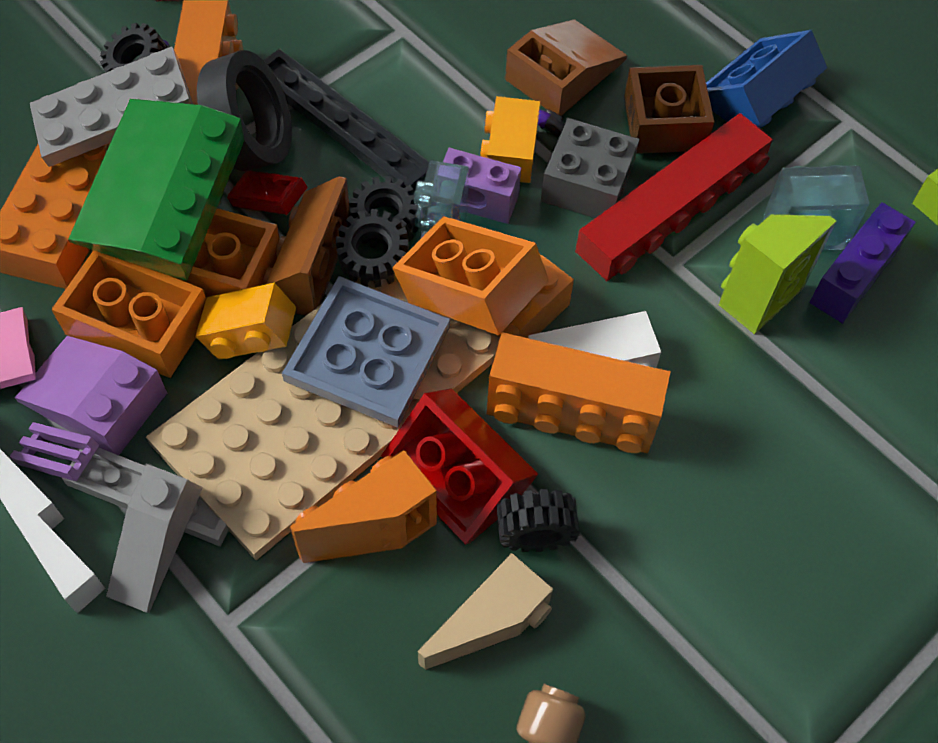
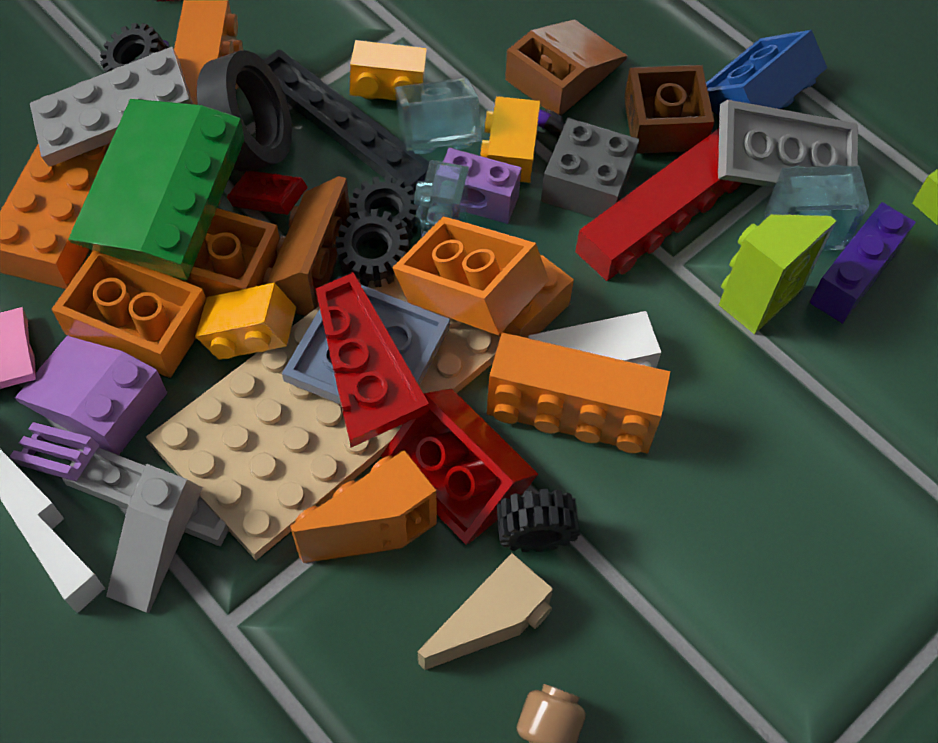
(368, 368): none -> red wing
(382, 67): none -> light orange brick
(438, 115): none -> clear light blue brick
(763, 140): none -> light grey plate

